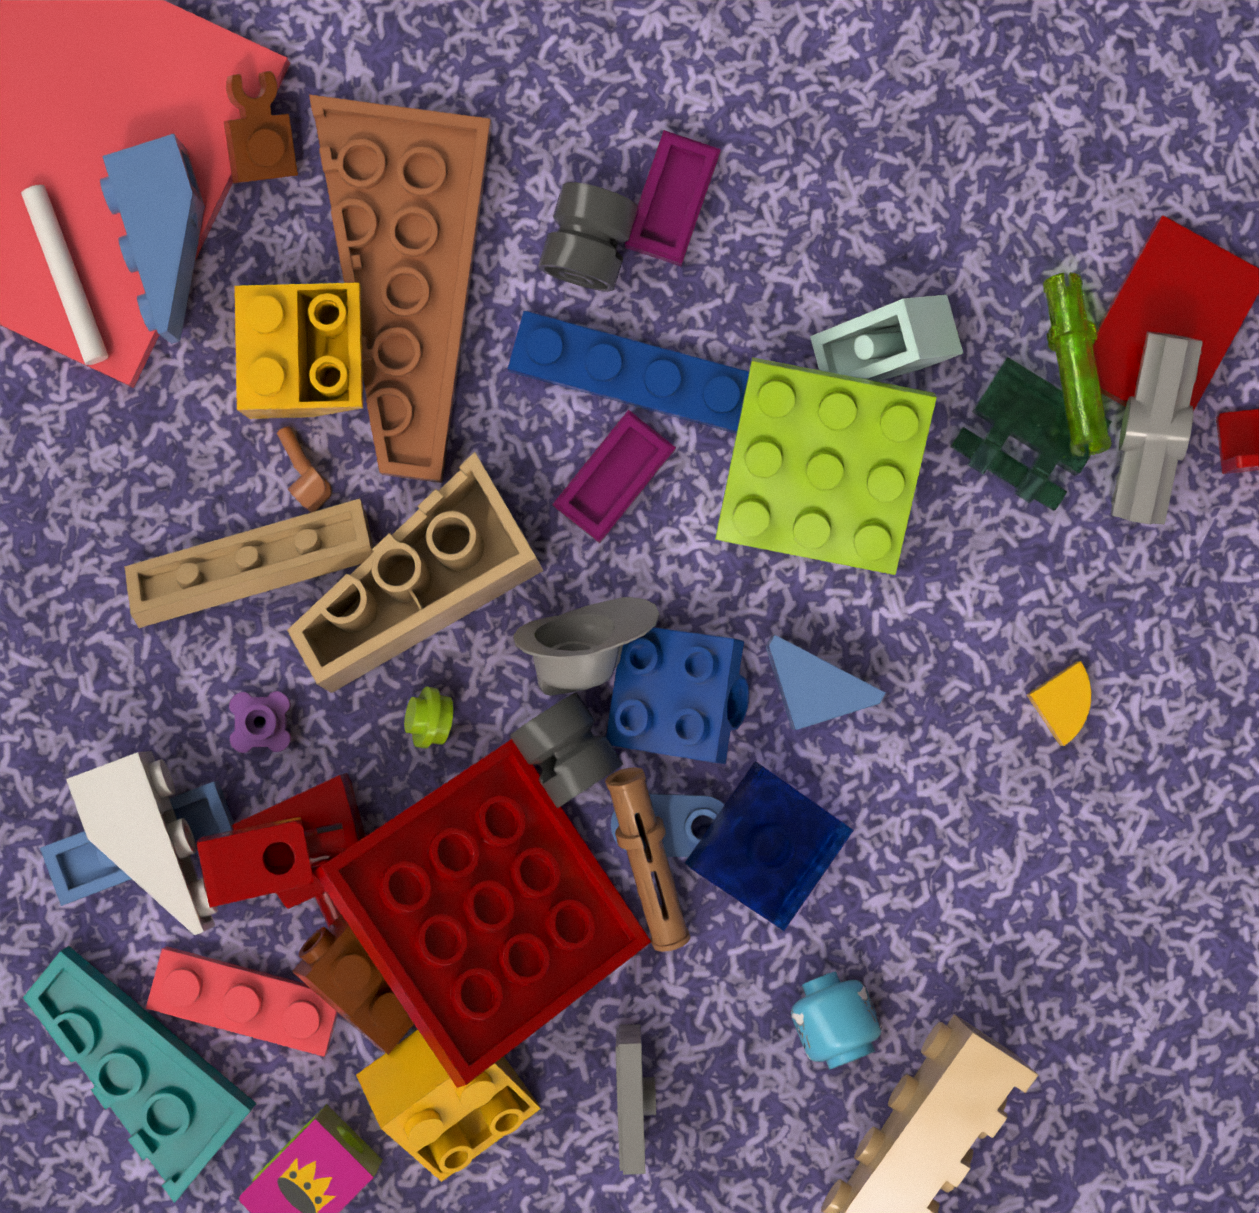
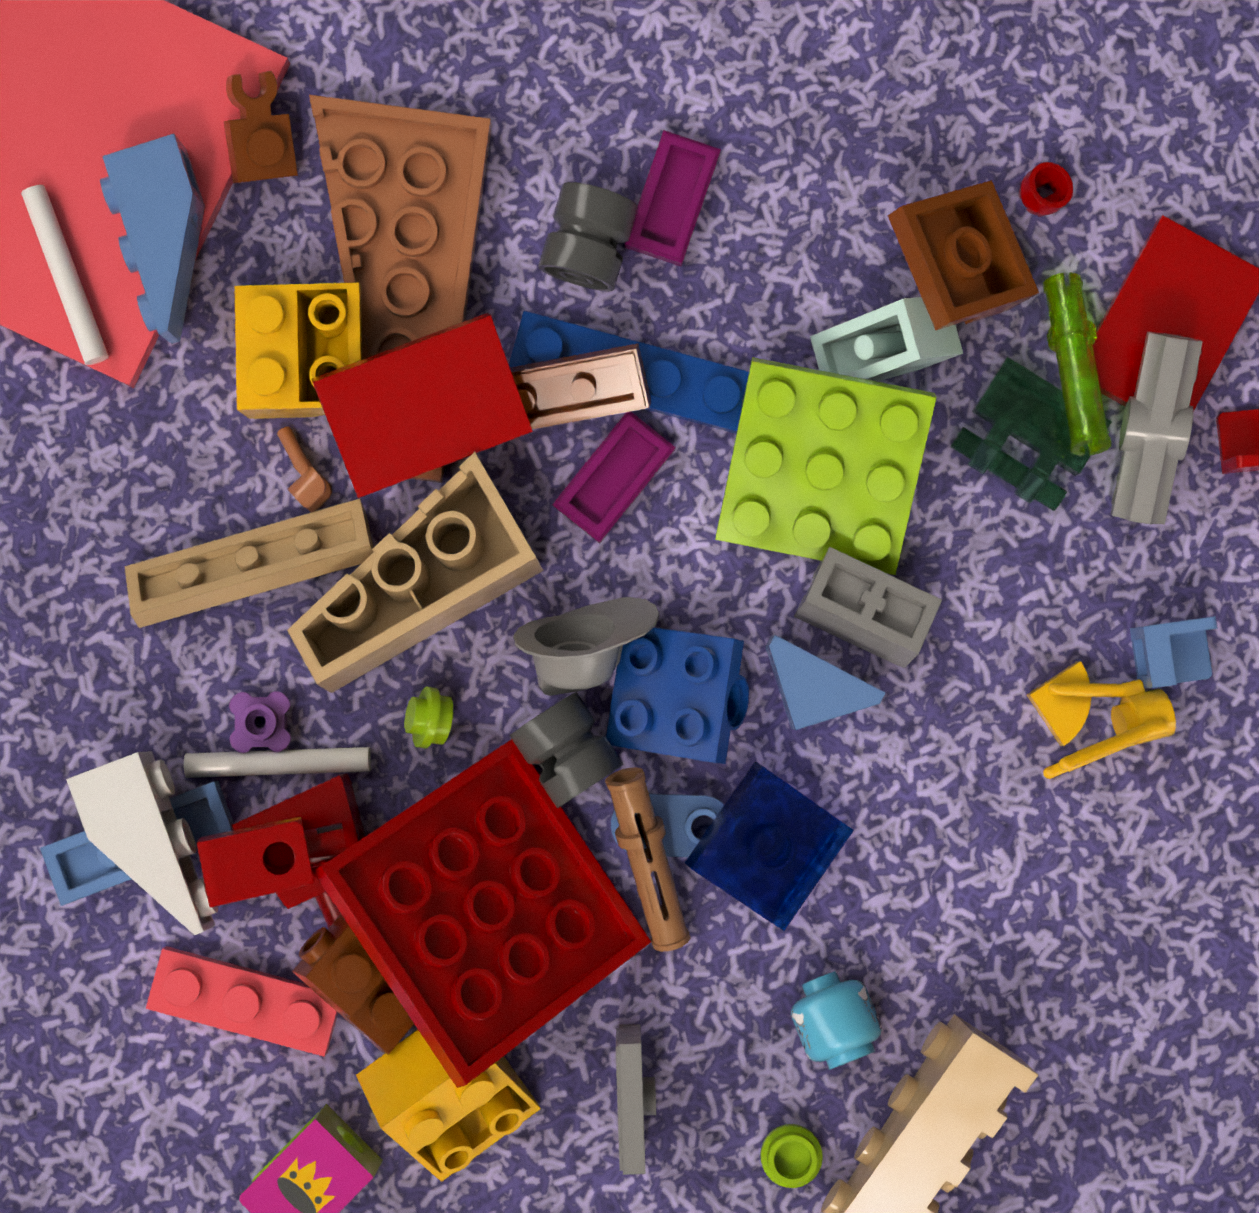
(148, 1076): teal wing -> none
(277, 763): none -> white bar
(422, 405): none -> red tile
(583, 386): none -> tile
(791, 1156): none -> lime plate
(868, 608): none -> light grey hinge
(963, 255): none -> dark orange plate
(1039, 176): none -> red hinge
(1136, 720): none -> yellow plant
(1172, 652): none -> medium blue panel

